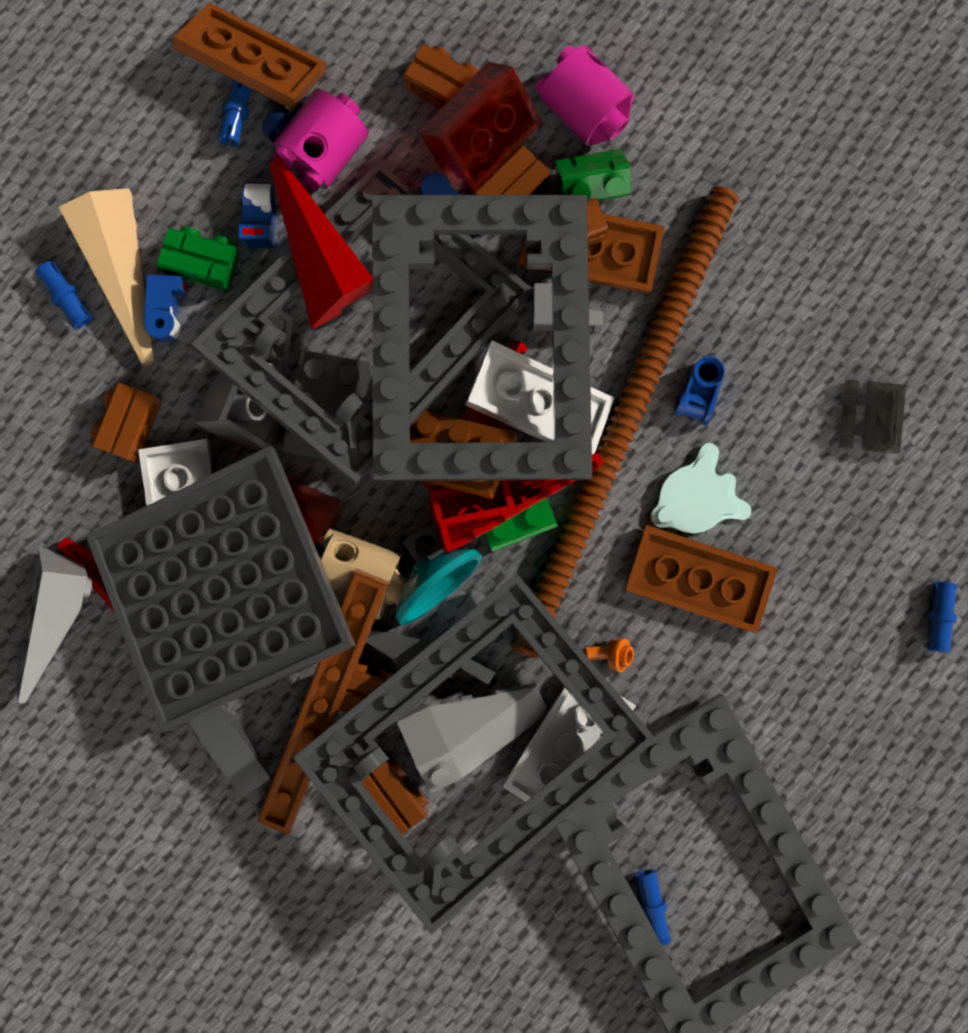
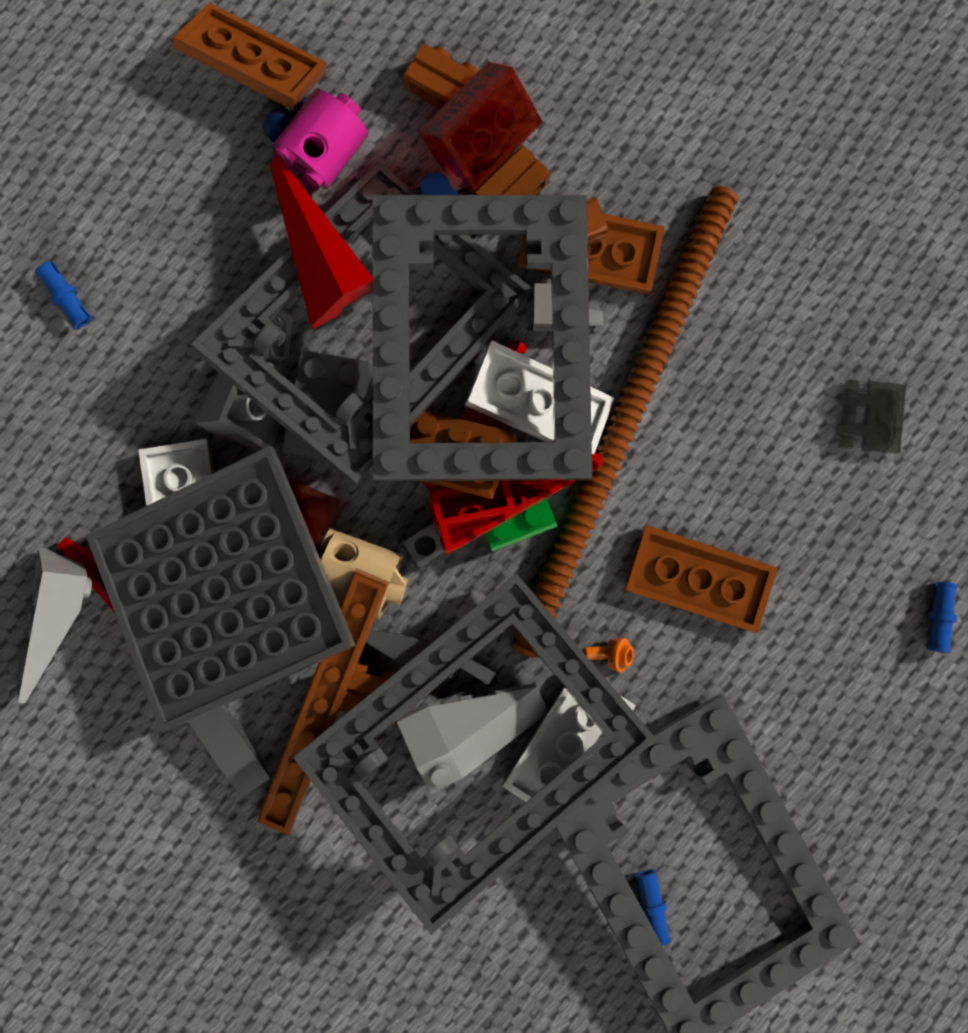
(108, 238): tan wedge -> none
(125, 421): dark orange brick -> none
(162, 306): blue leg -> none
(199, 258): green brick -> none
(235, 113): blue pin -> none
(258, 215): blue leg -> none
(395, 795): dark orange brick -> none
(434, 582): teal dish -> none
(586, 96): dark pink cylinder -> none
(595, 175): green brick -> none
(697, 497): light aqua tile -> none
(700, 397): blue piece -> none

